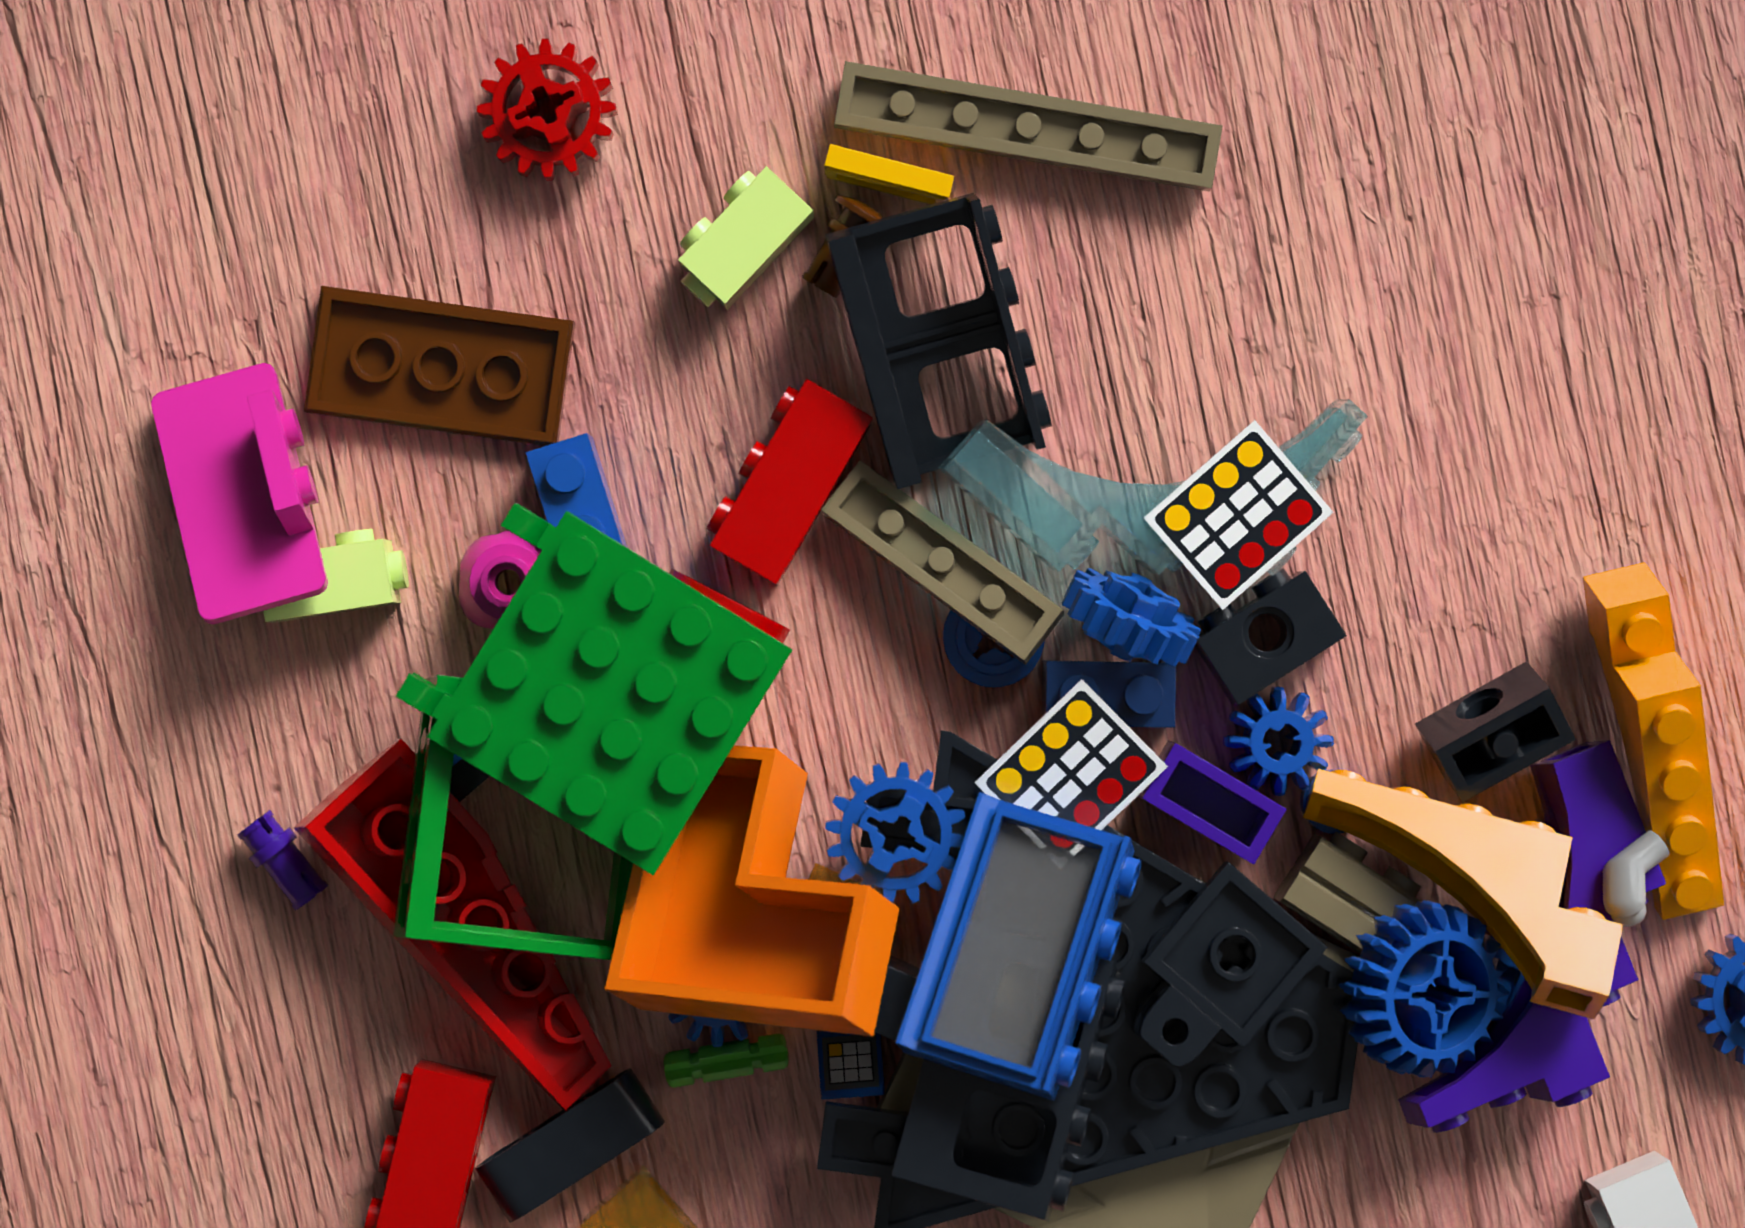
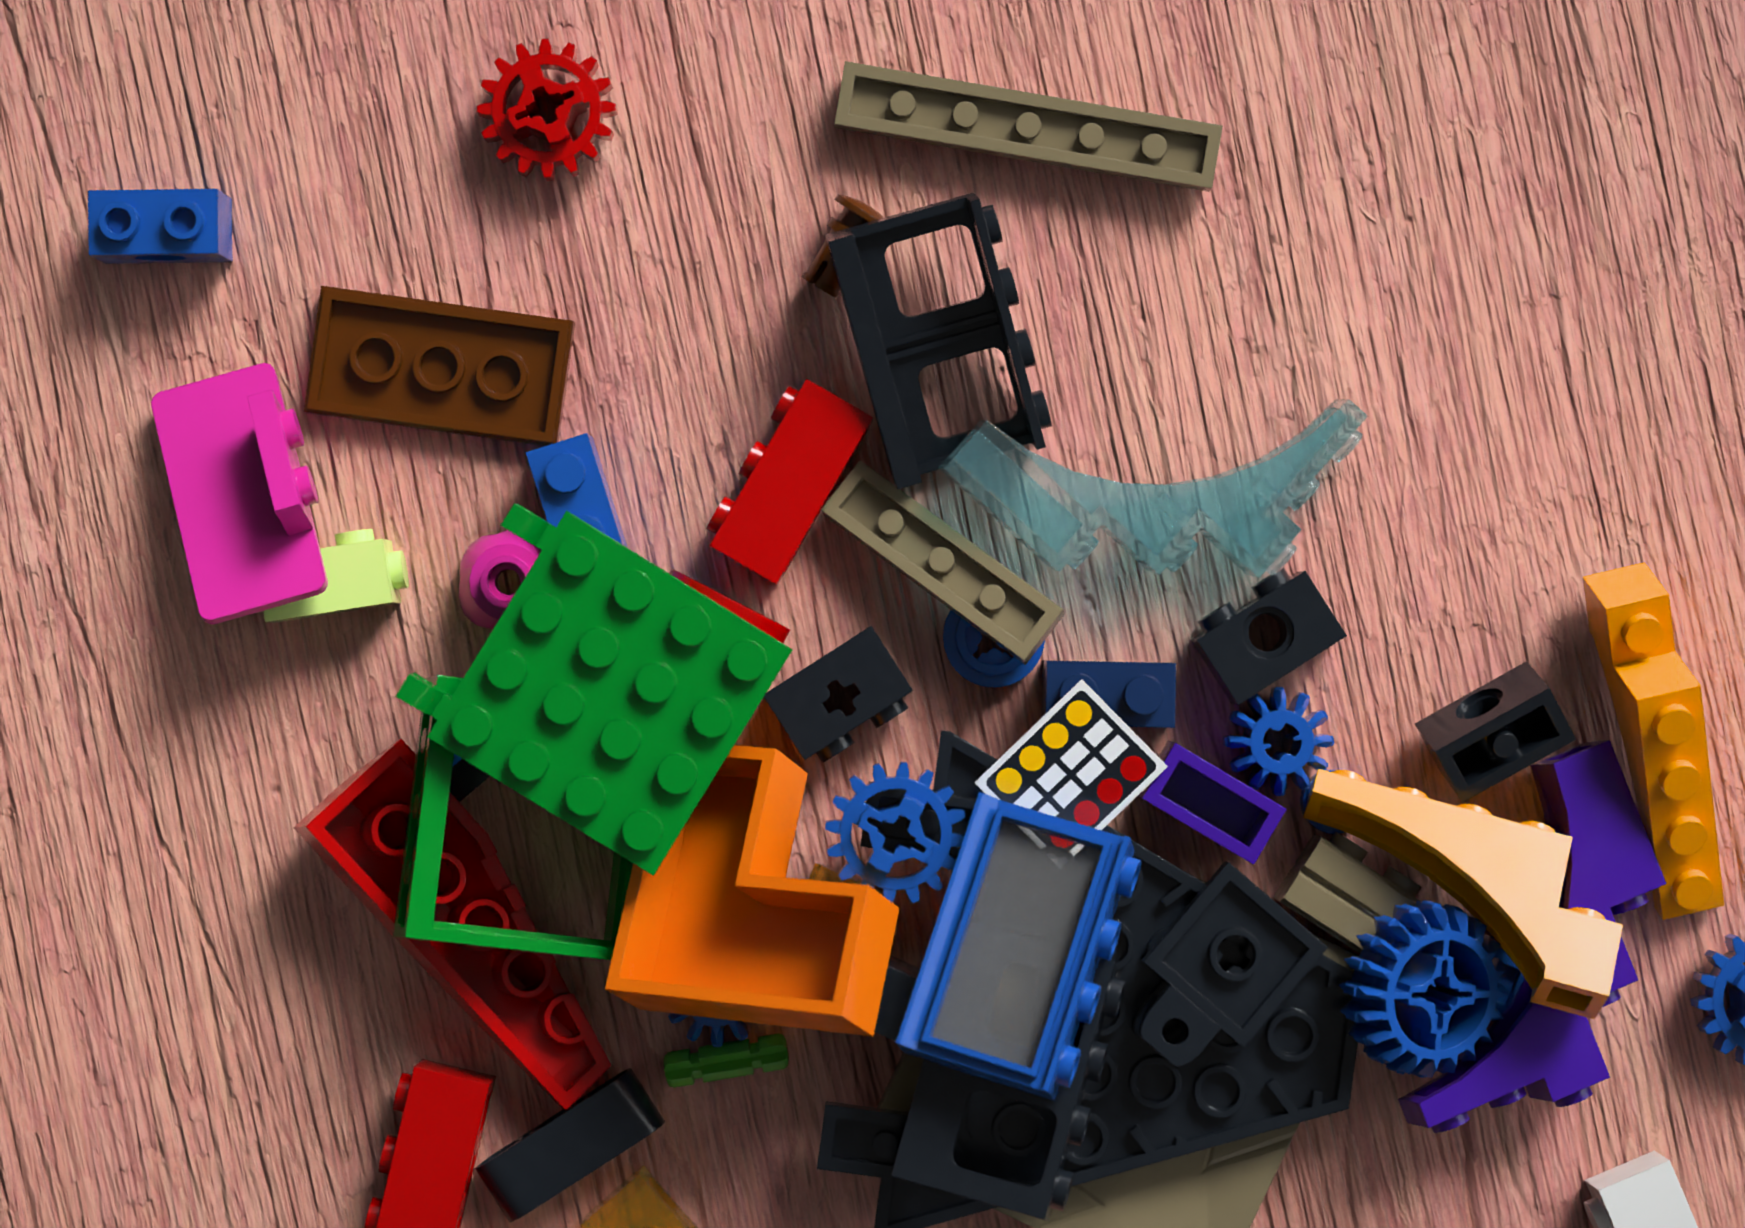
(160, 226): none -> blue brick
(282, 859): dark purple pin -> none
(744, 240): yellowish green brick -> none
(801, 697): none -> black brick
(849, 1065): slope -> none
(887, 175): yellow tile -> none
(1131, 617): blue gear -> none
(1238, 515): sticker -> none
(1625, 878): light grey arm -> none

